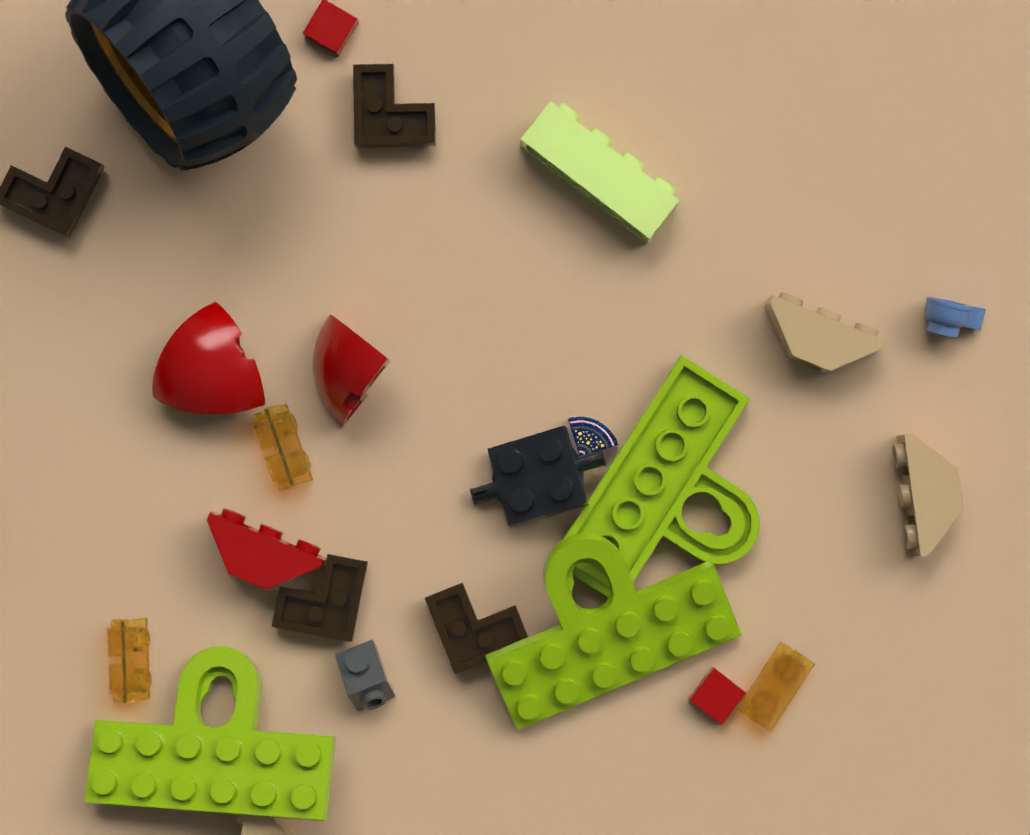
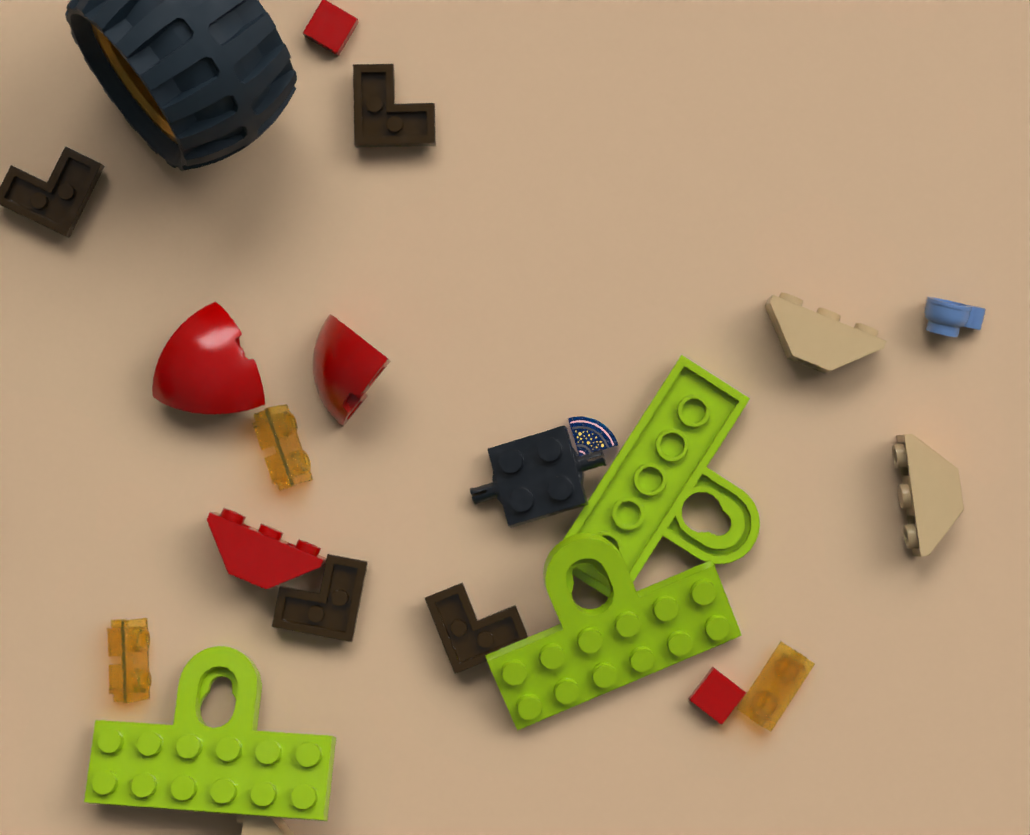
(364, 676): dark grey bracket -> none
(599, 171): yellowish green brick -> none

